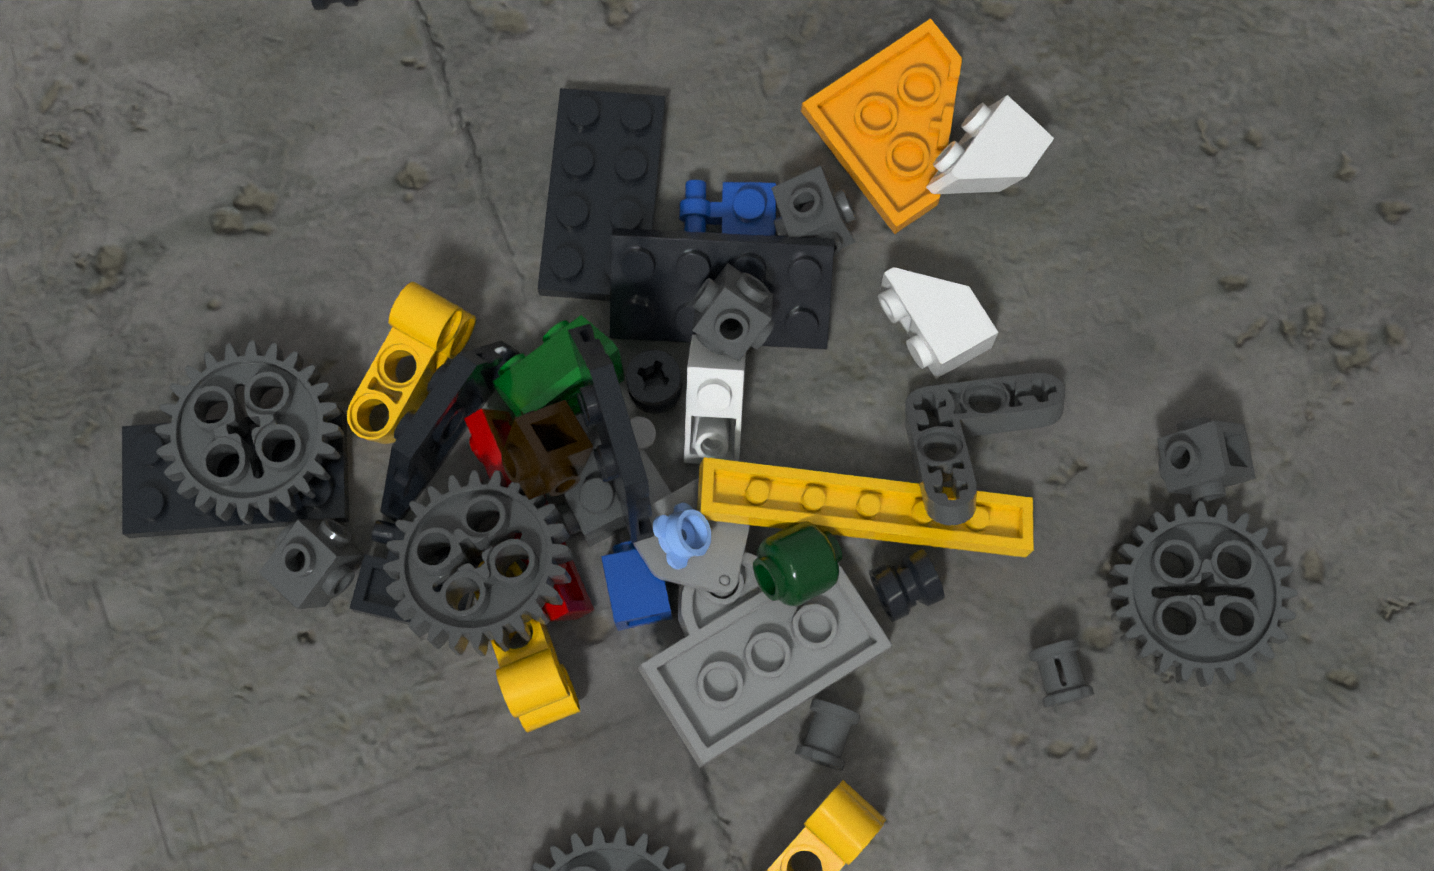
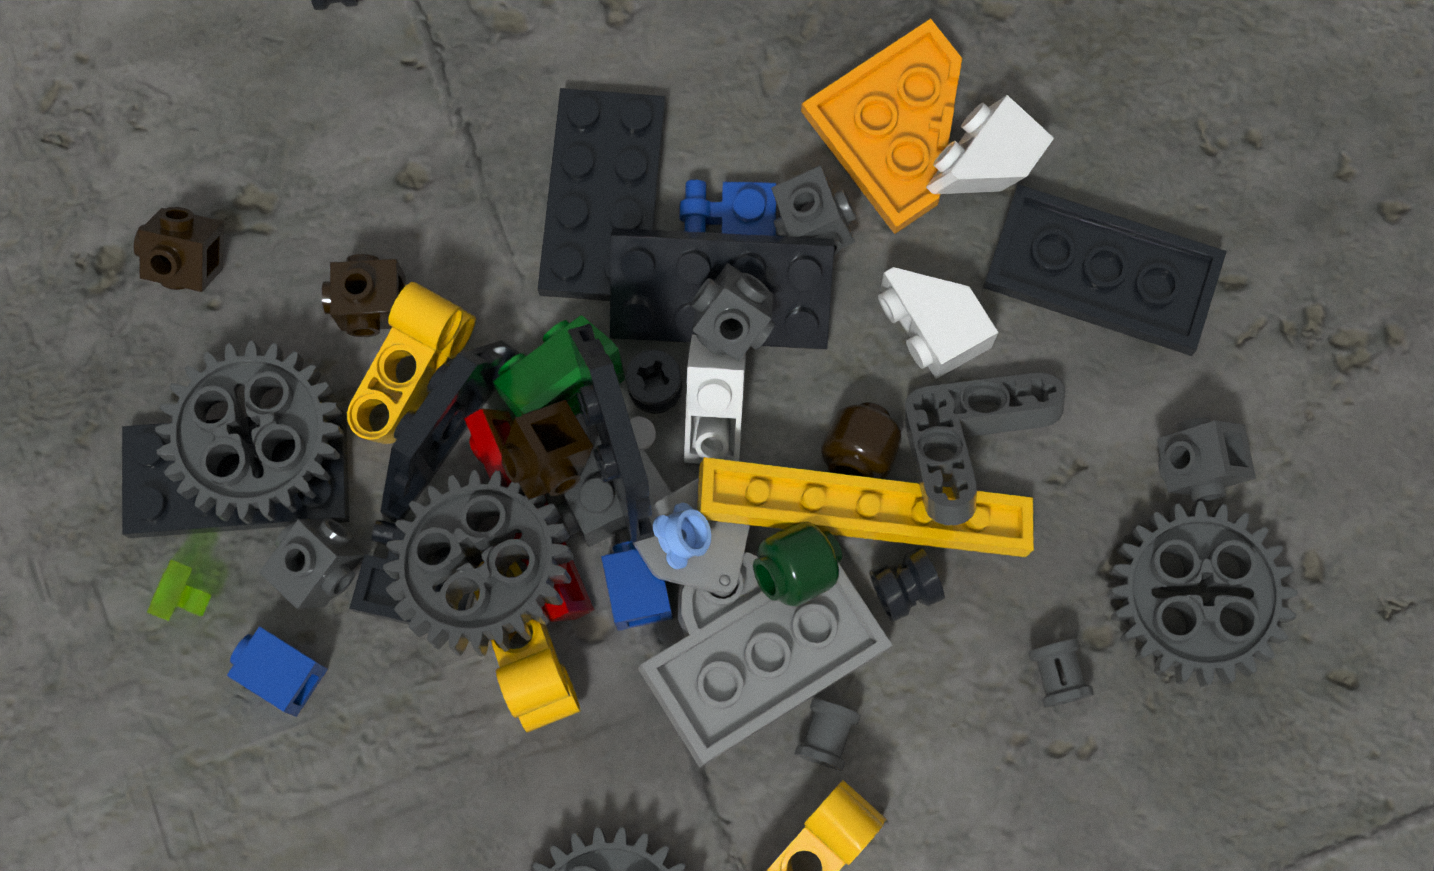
(174, 593): none -> clear neon green tile
(180, 249): none -> dark brown brick
(275, 671): none -> blue brick
(362, 293): none -> dark brown brick
(861, 441): none -> dark brown head
(1105, 270): none -> black plate

